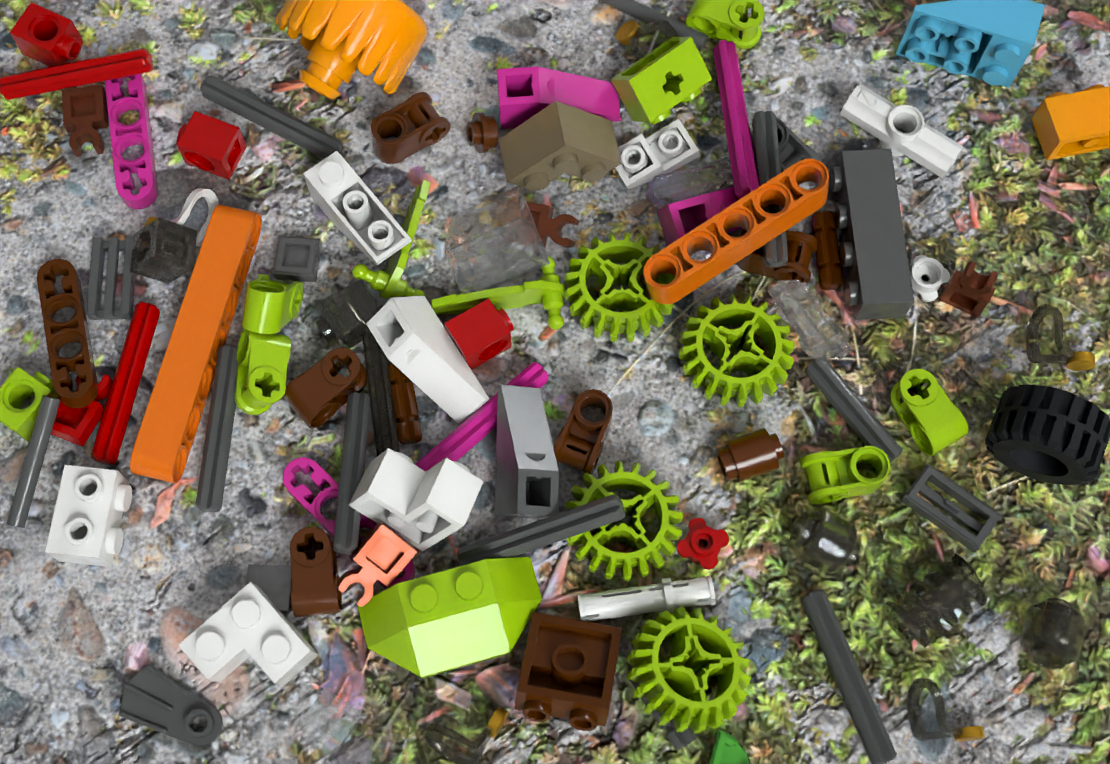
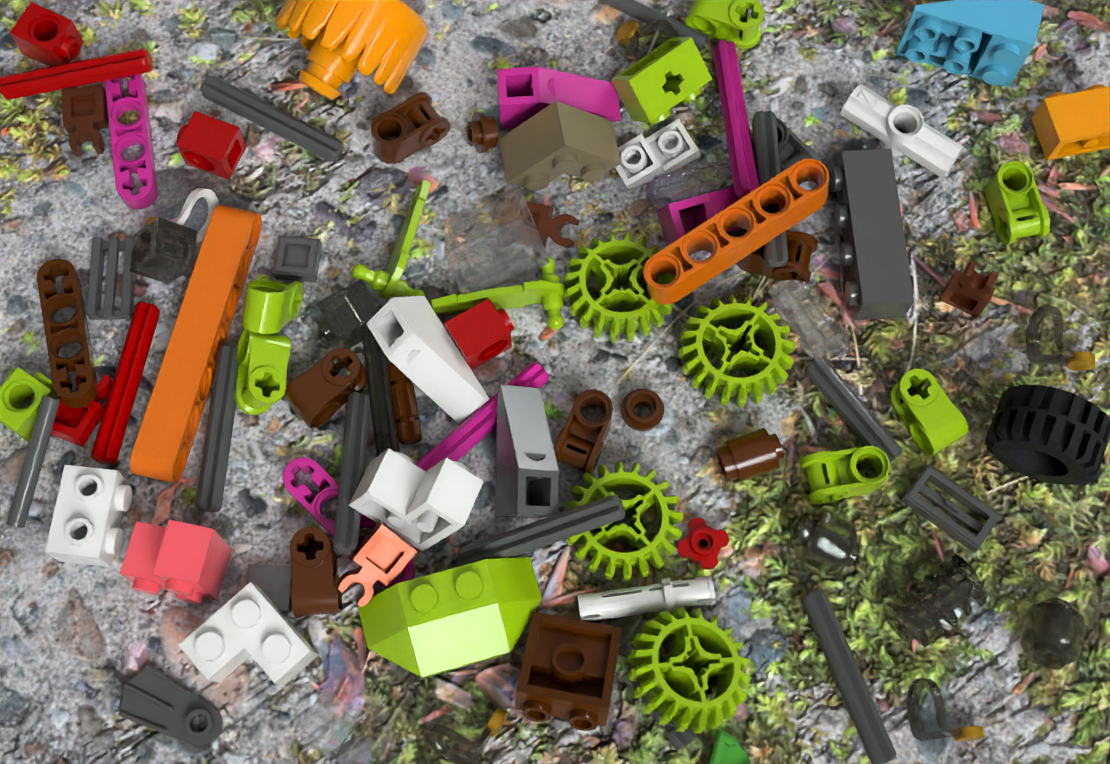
(177, 559): none -> coral brick
(354, 208): white slope -> none
(645, 398): none -> reddish brown plate
(827, 250): reddish brown axle -> none
(934, 271): white plate -> none
(1019, 211): none -> lime piece

